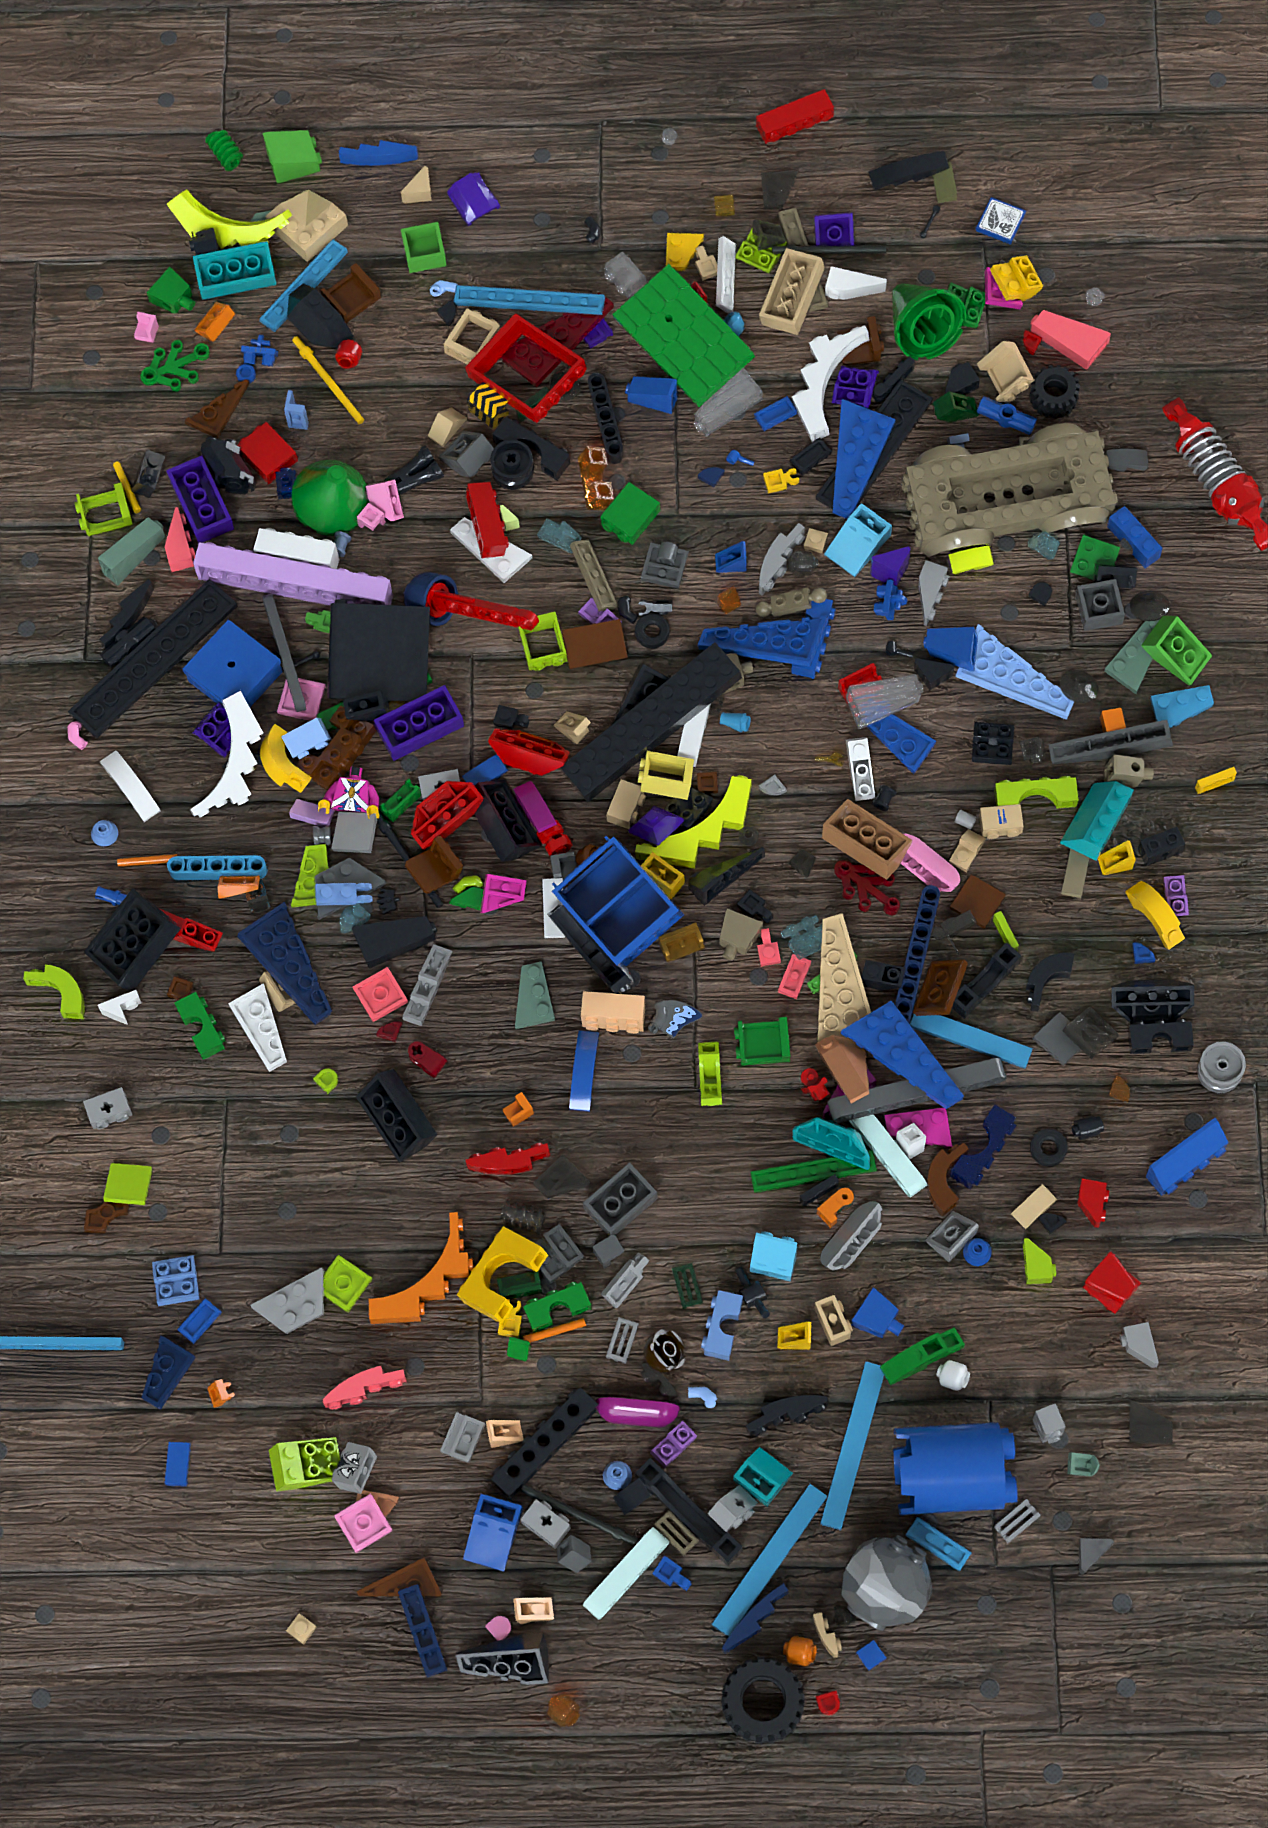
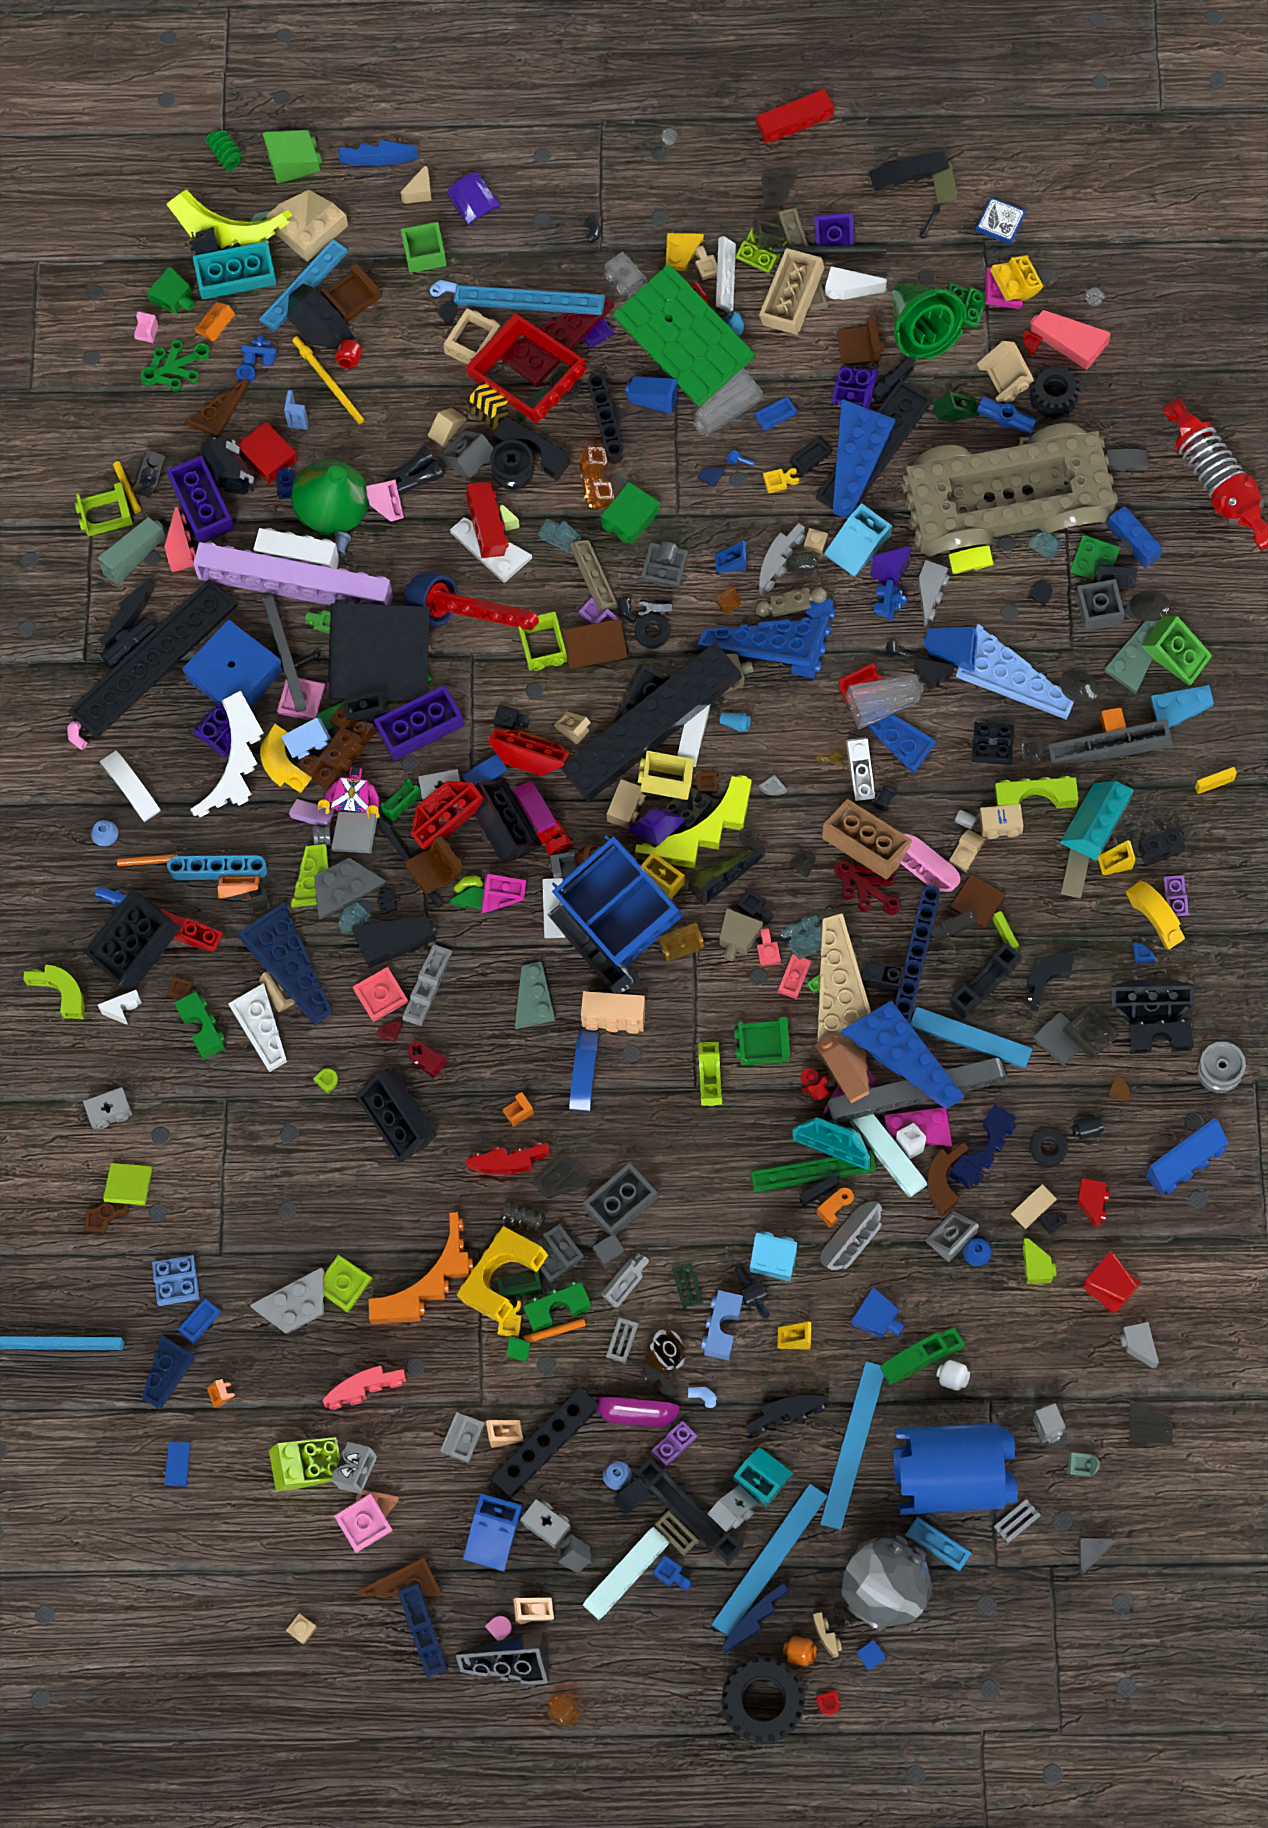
(341, 893): medium blue hinge -> none
(370, 517): bright pink panel -> none
(617, 1533): pearl dark grey bar -> none
(672, 1017): dark grey arm -> none
(724, 205): clear yellow tile -> none
(816, 375): white arch -> none
(832, 1320): tan brick -> none
(940, 987): reddish brown tile -> none
(958, 440): sand blue tile -> none
(962, 379): black slope -> none
(1127, 771): dark tan torso -> none

